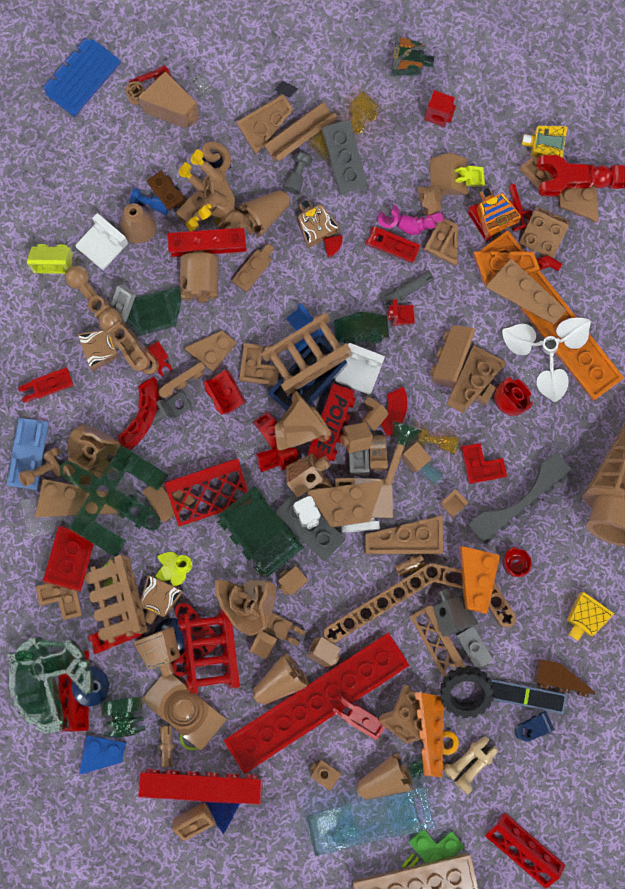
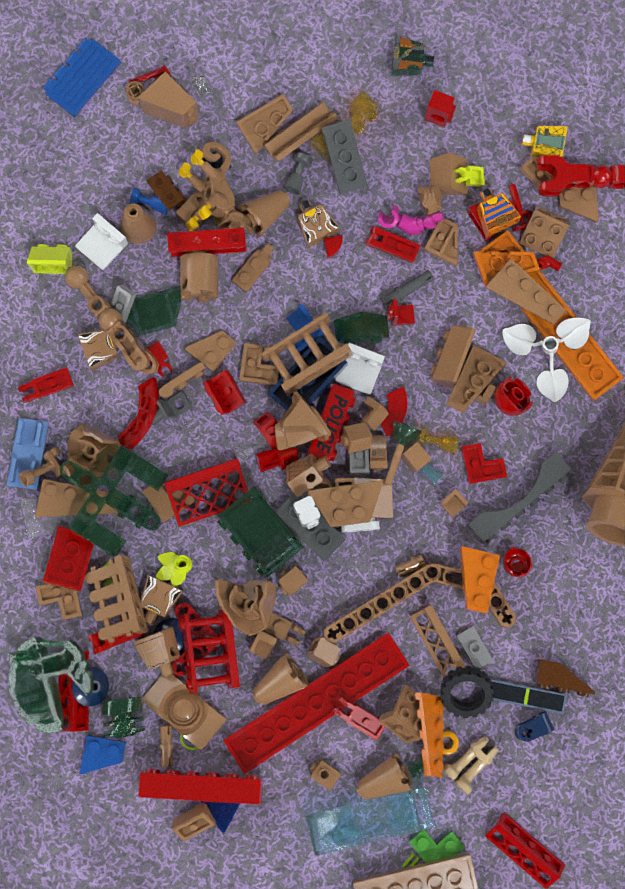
(286, 89): black piece -> none
(411, 538): medium nougat wing -> none
(452, 615): dark grey torso -> none
(587, 616): yellow torso -> none

